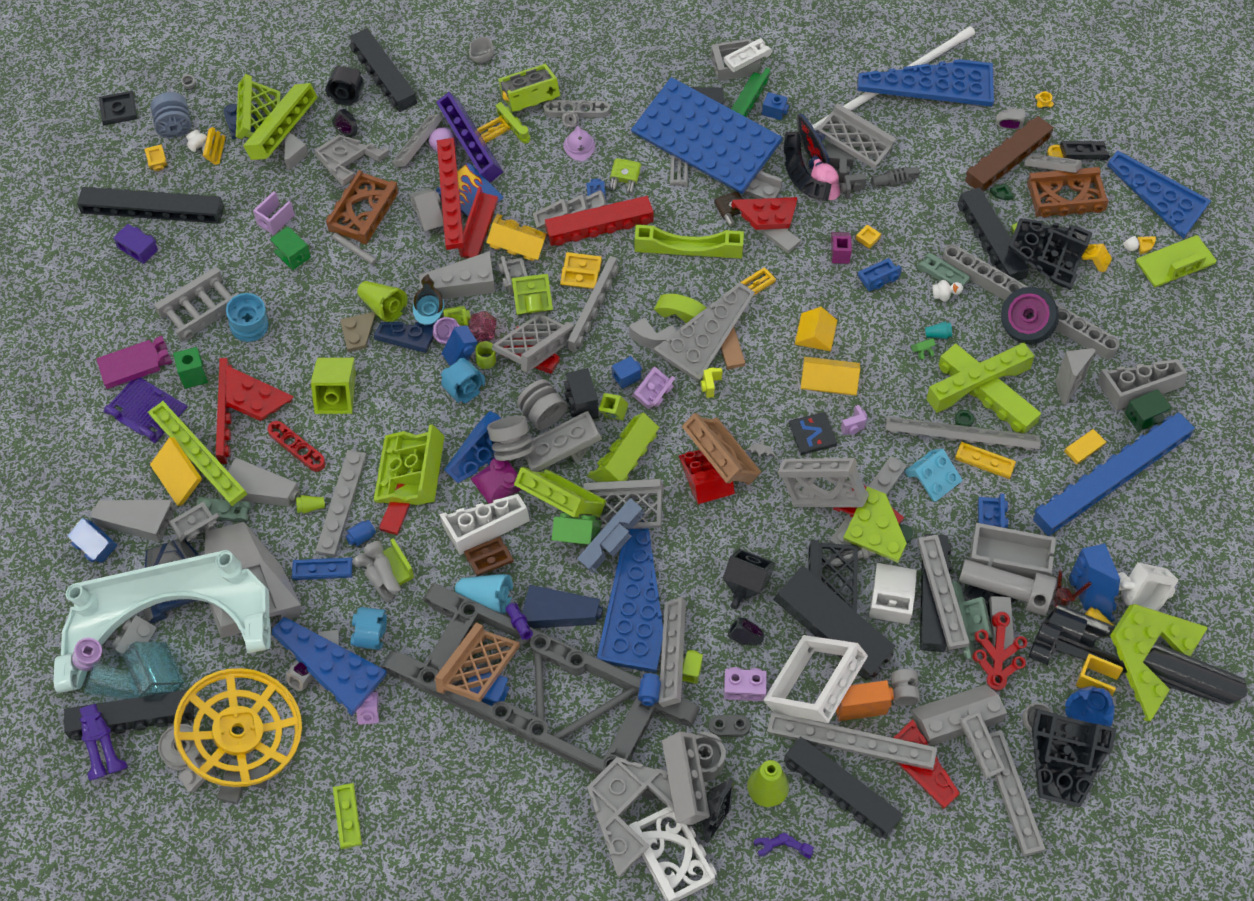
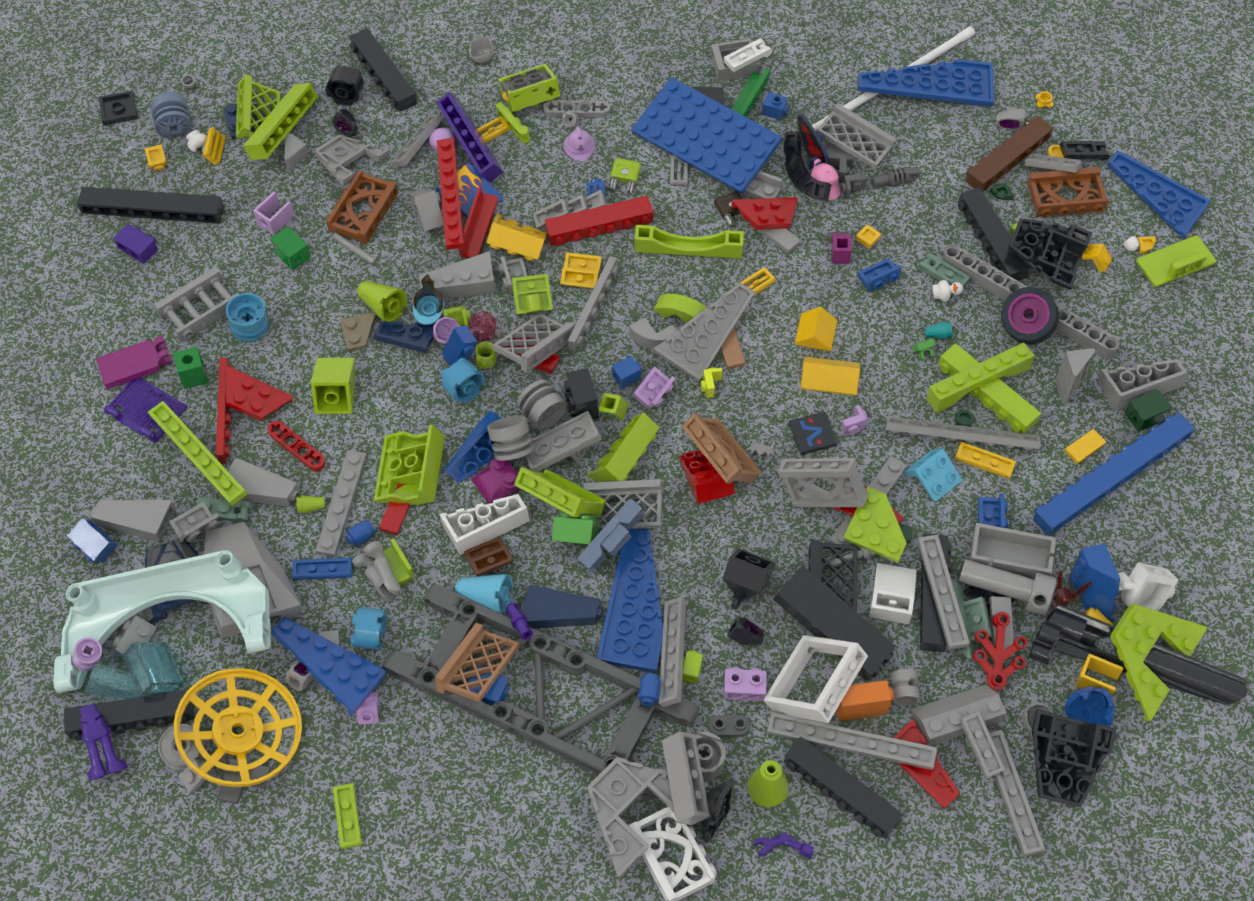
(175, 471): yellow tile -> none

